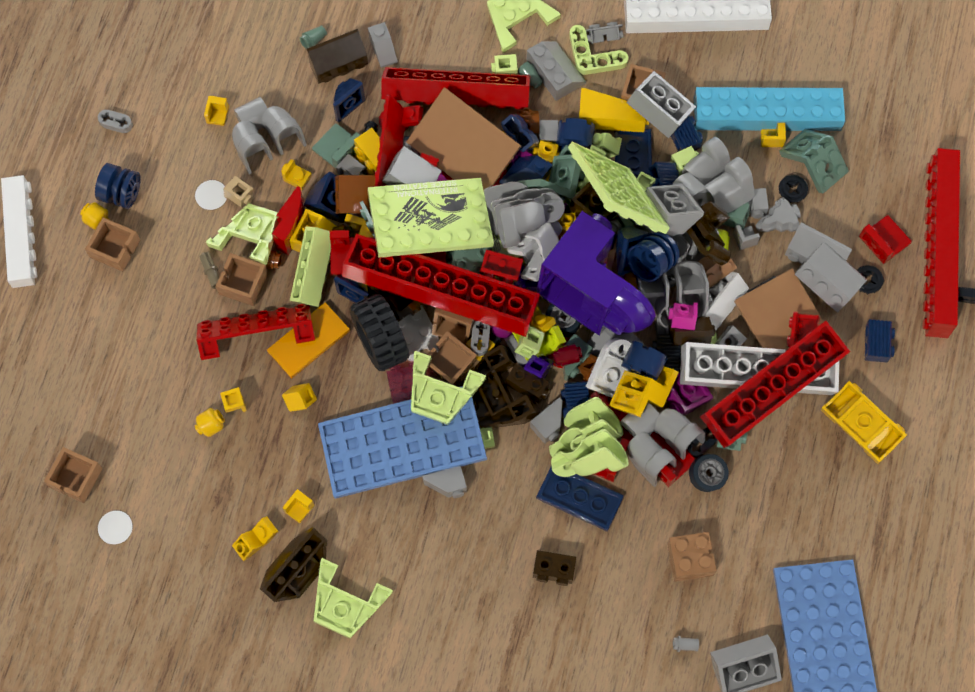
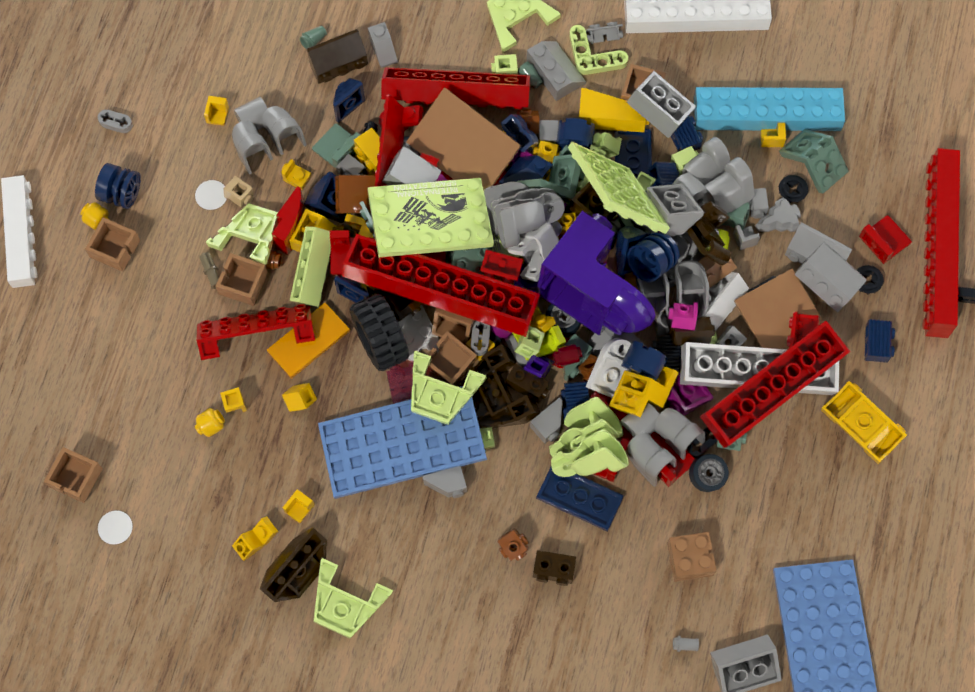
(519, 540): none -> dark orange brick

